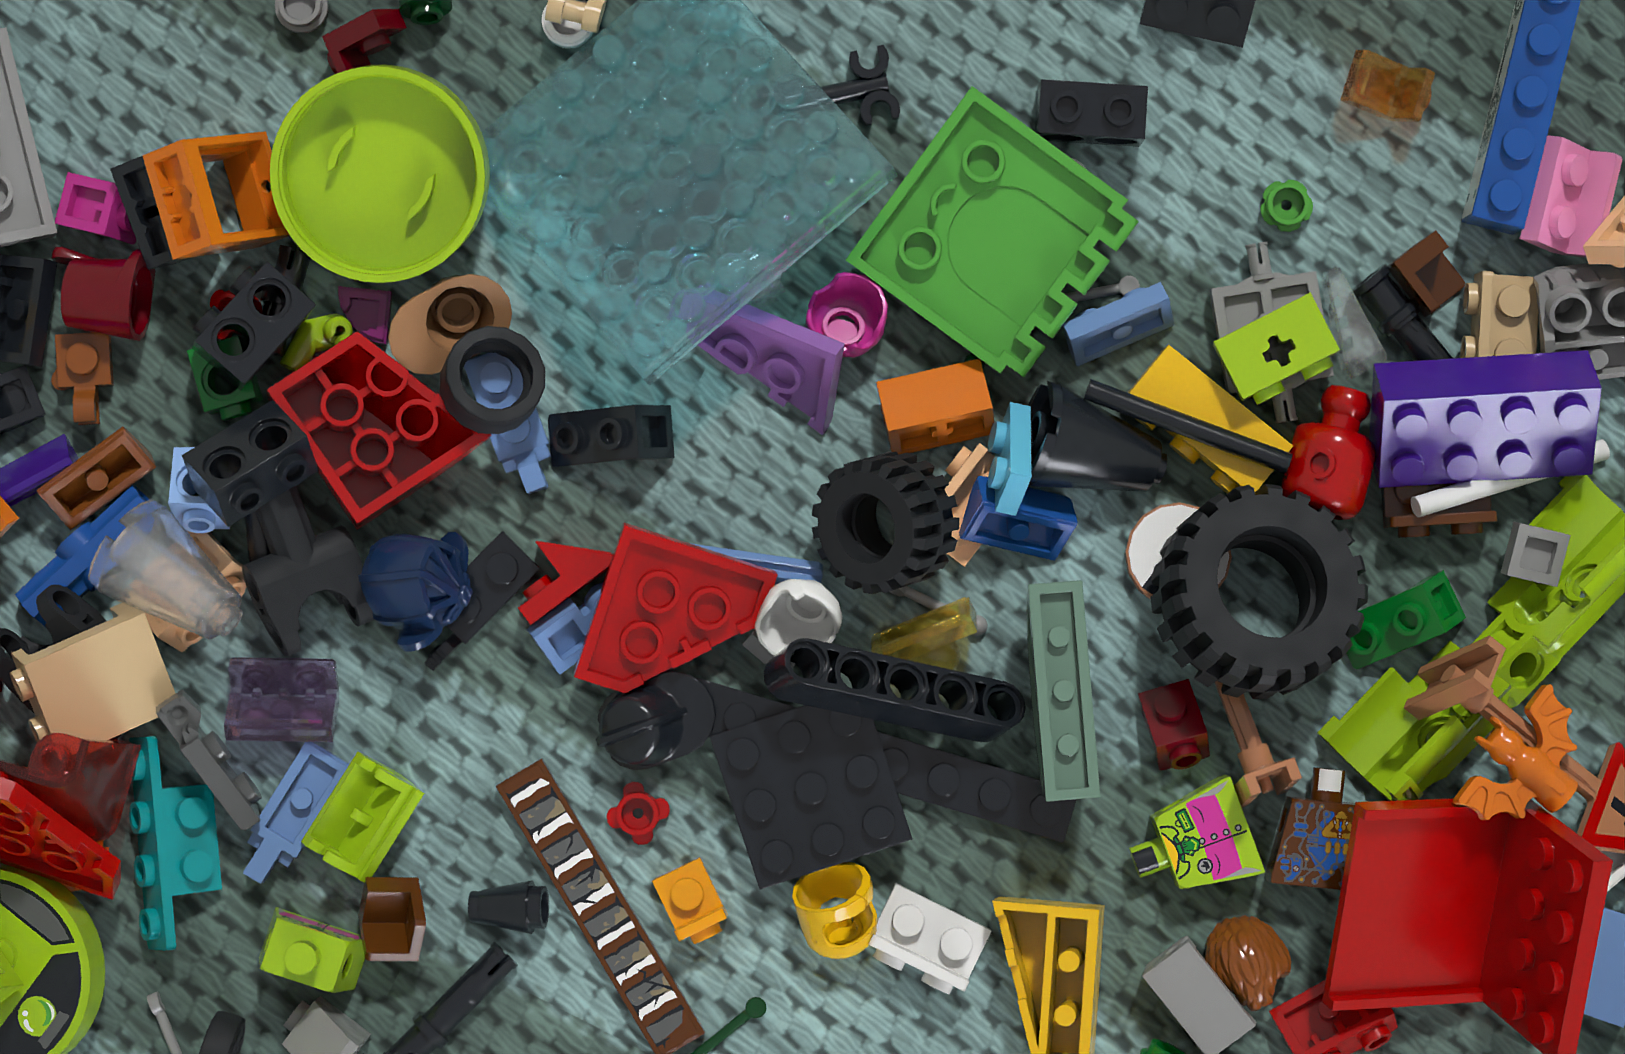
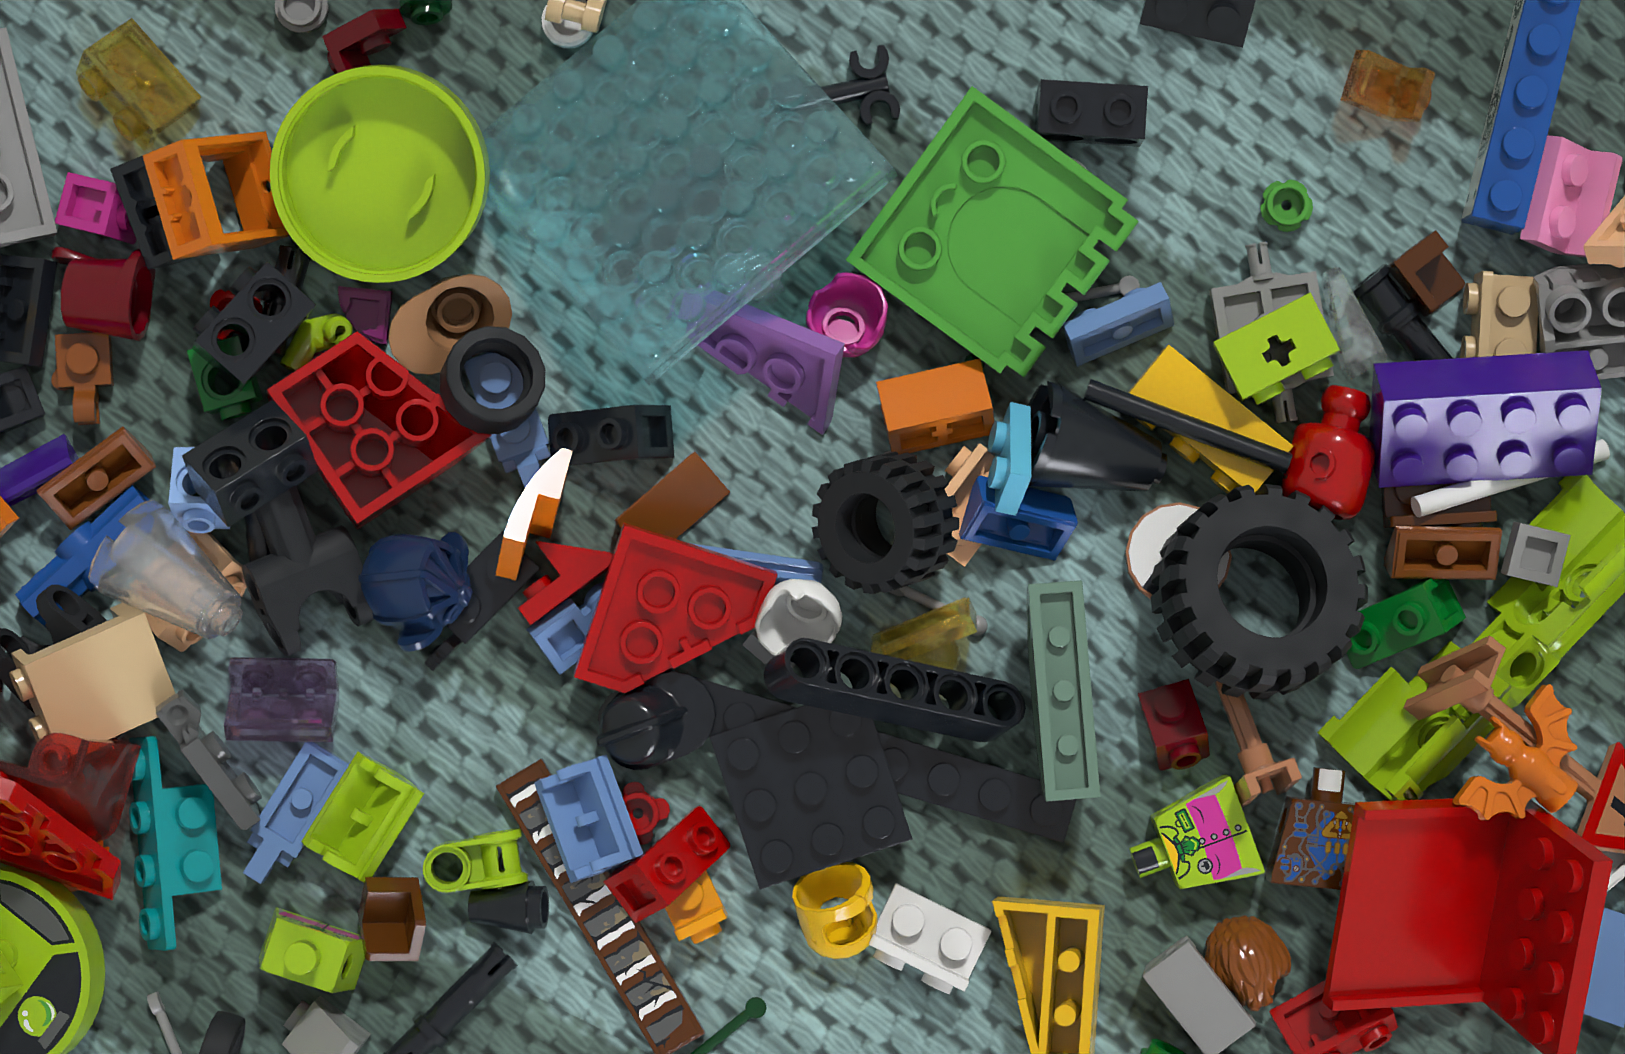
(135, 83): none -> clear yellow bracket
(479, 862): none -> lime piece
(533, 512): none -> slope
(588, 818): none -> medium blue hinge
(668, 866): none -> red bracket
(677, 499): none -> dark orange slope
(1443, 552): none -> dark orange slope

